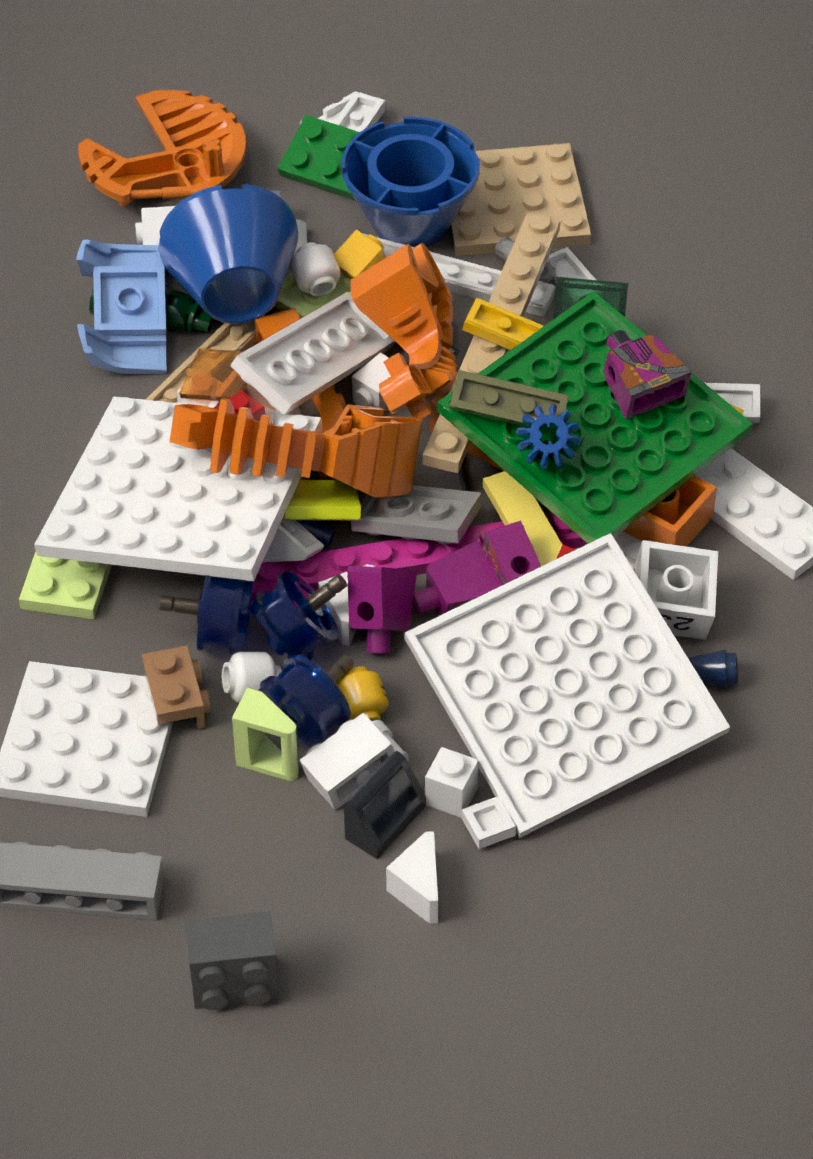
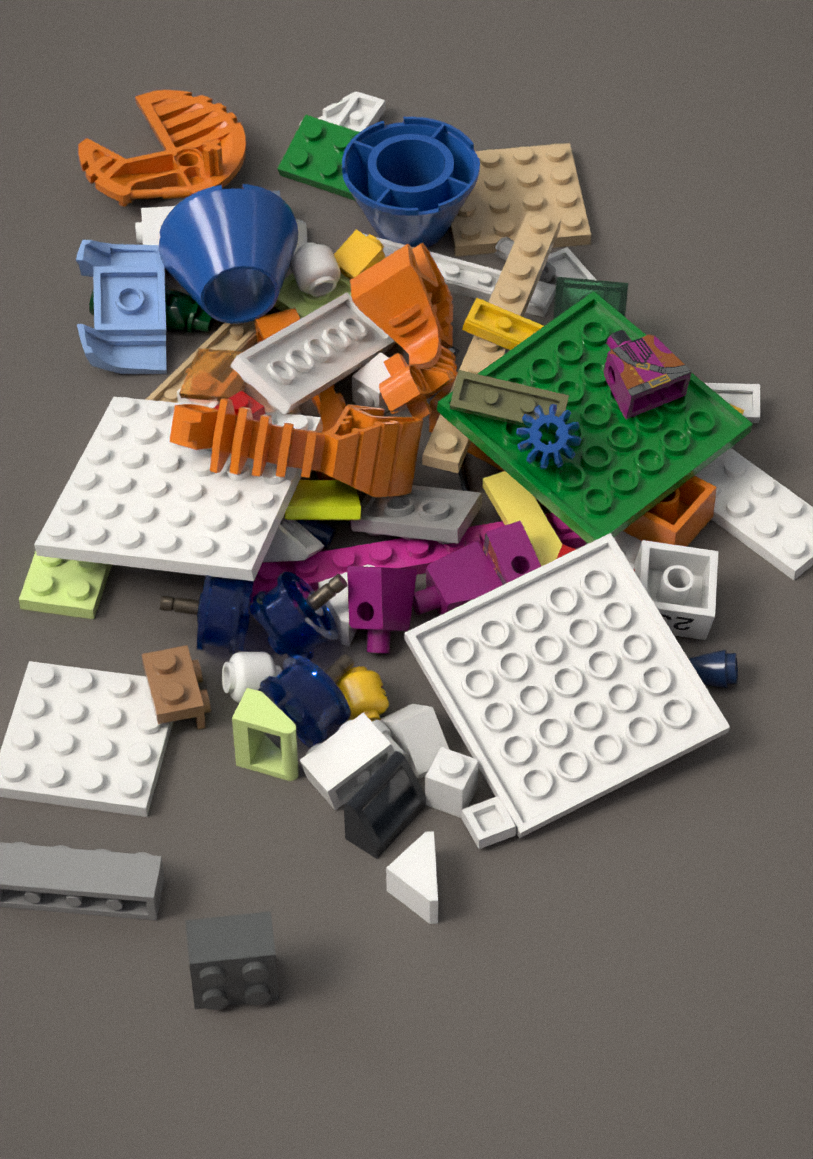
(417, 733): none -> white slope

